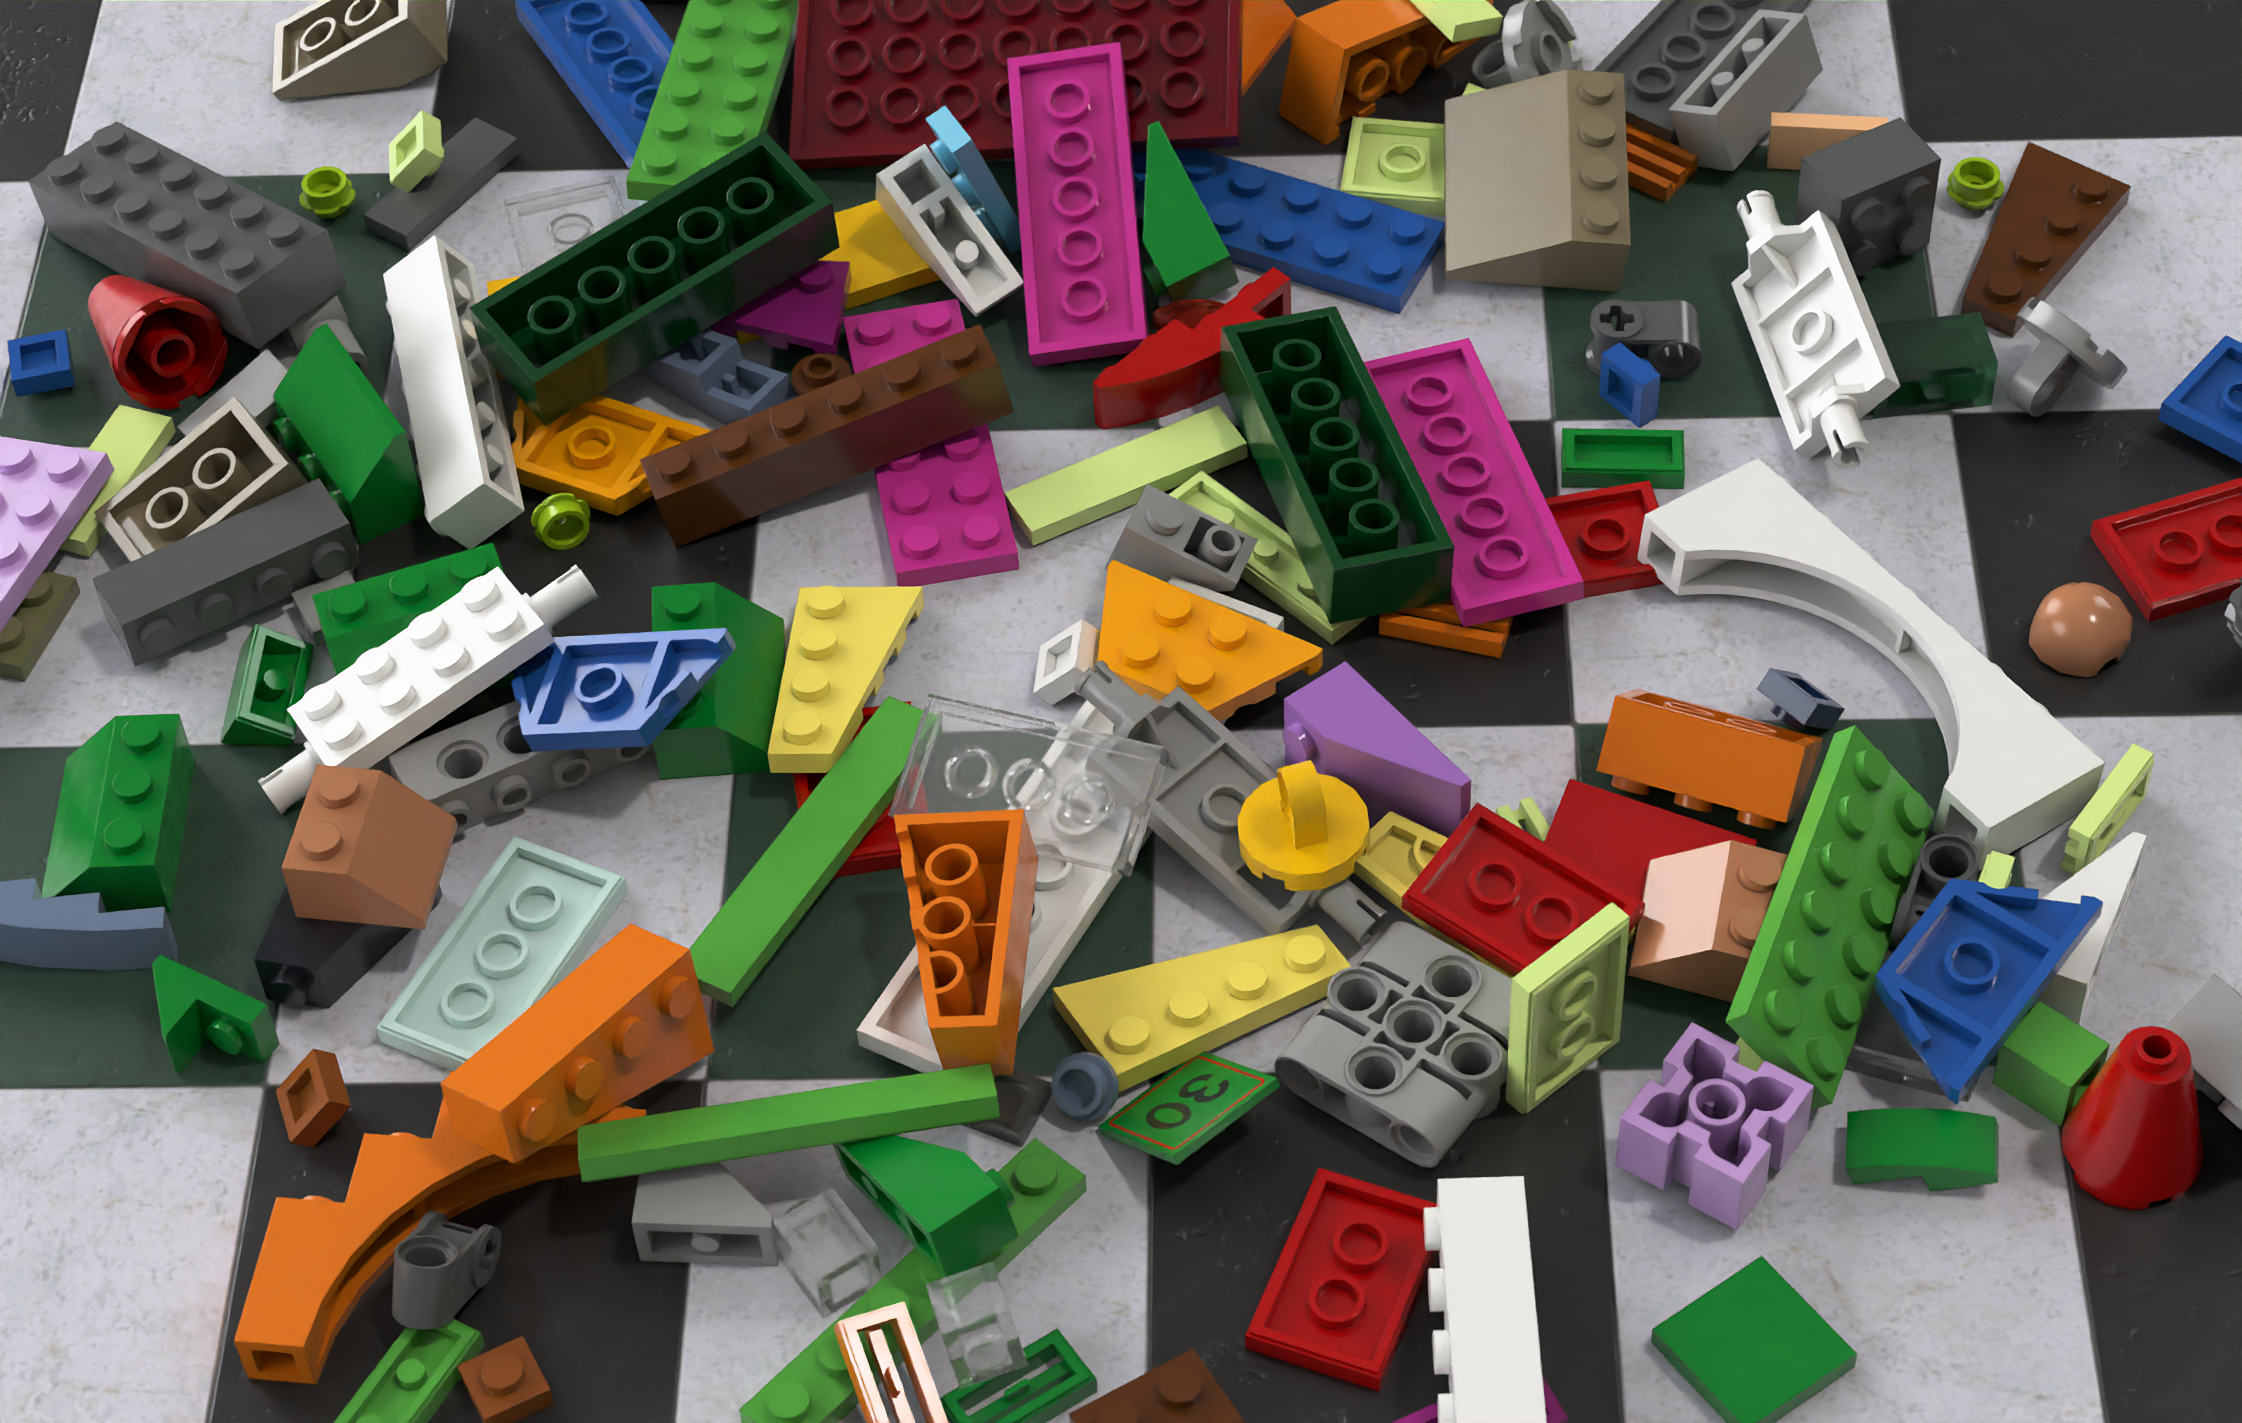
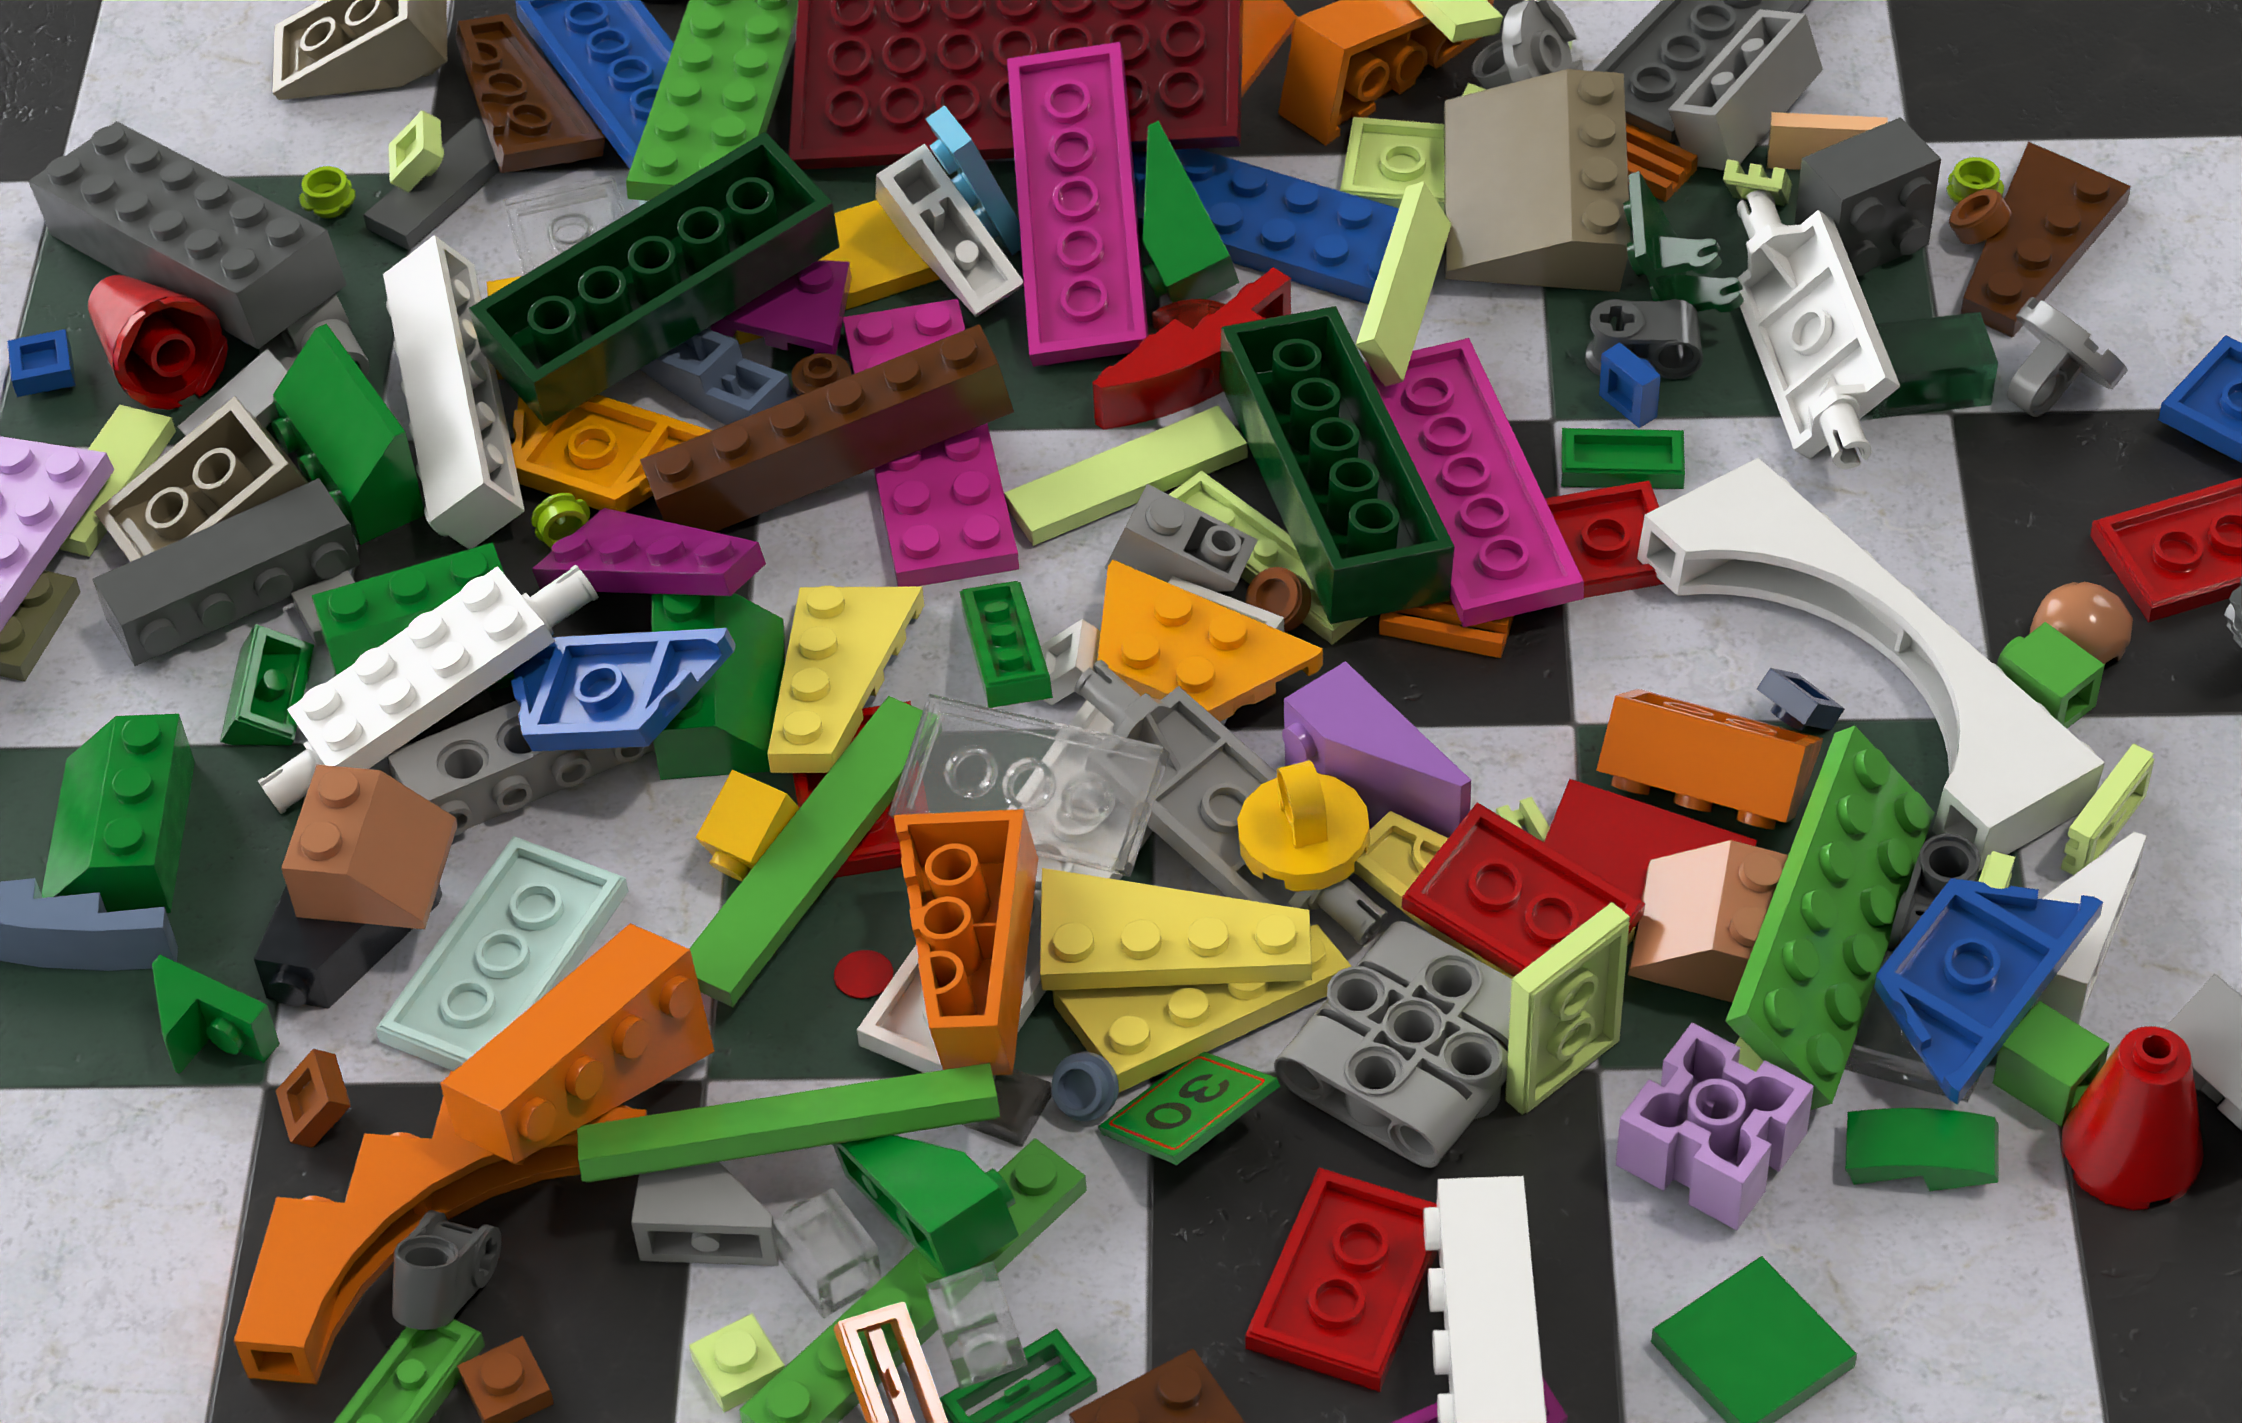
(522, 100): none -> reddish brown wing
(652, 556): none -> magenta wing
(736, 1361): none -> yellowish green plate
(744, 824): none -> yellow brick
(863, 974): none -> red sticker
(1005, 644): none -> green tile
(1151, 935): none -> light yellow wing
(1282, 594): none -> dark orange tile
(1403, 284): none -> yellowish green tile
(1667, 258): none -> dark green plate
(1741, 184): none -> yellowish green tile
(1979, 216): none -> dark orange tile
(2054, 673): none -> bright green brick

